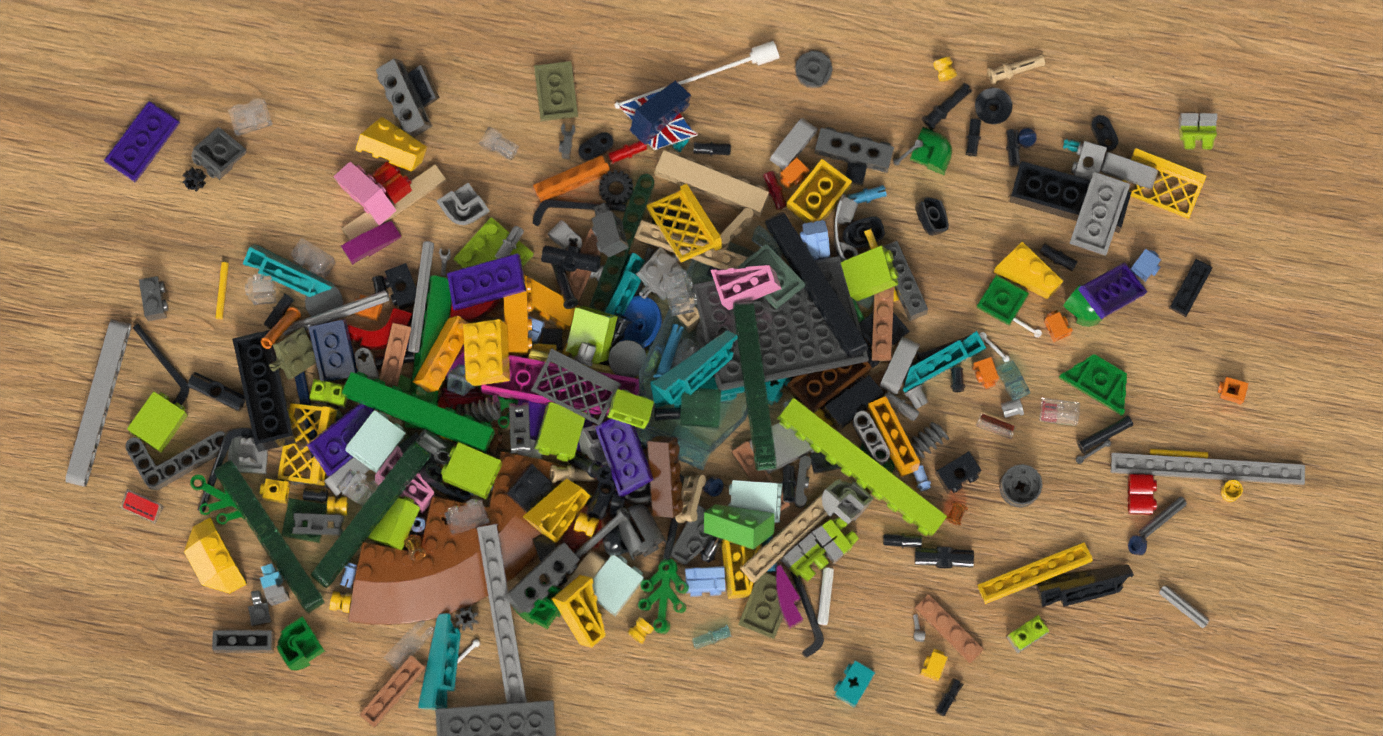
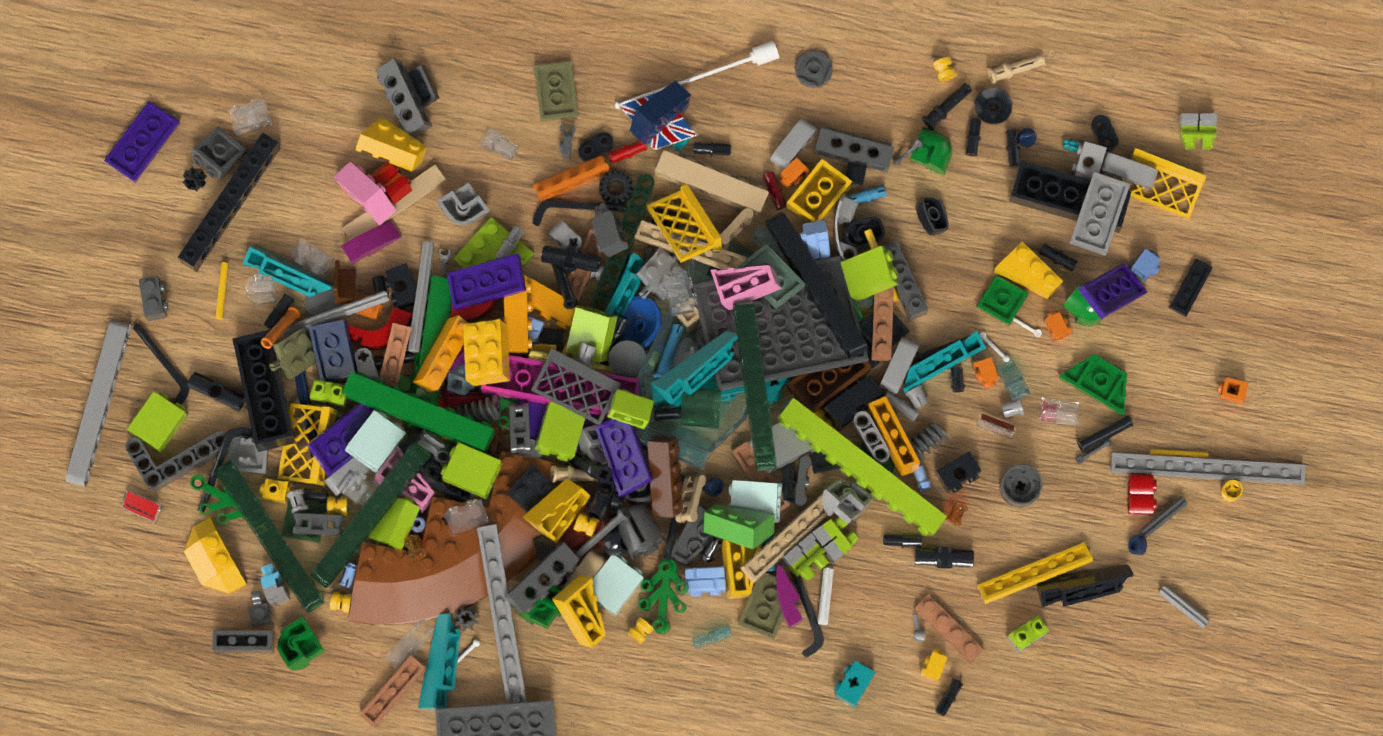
(229, 202): none -> black brick
(297, 501): none -> light grey bush
(344, 284): none -> reddish brown panel

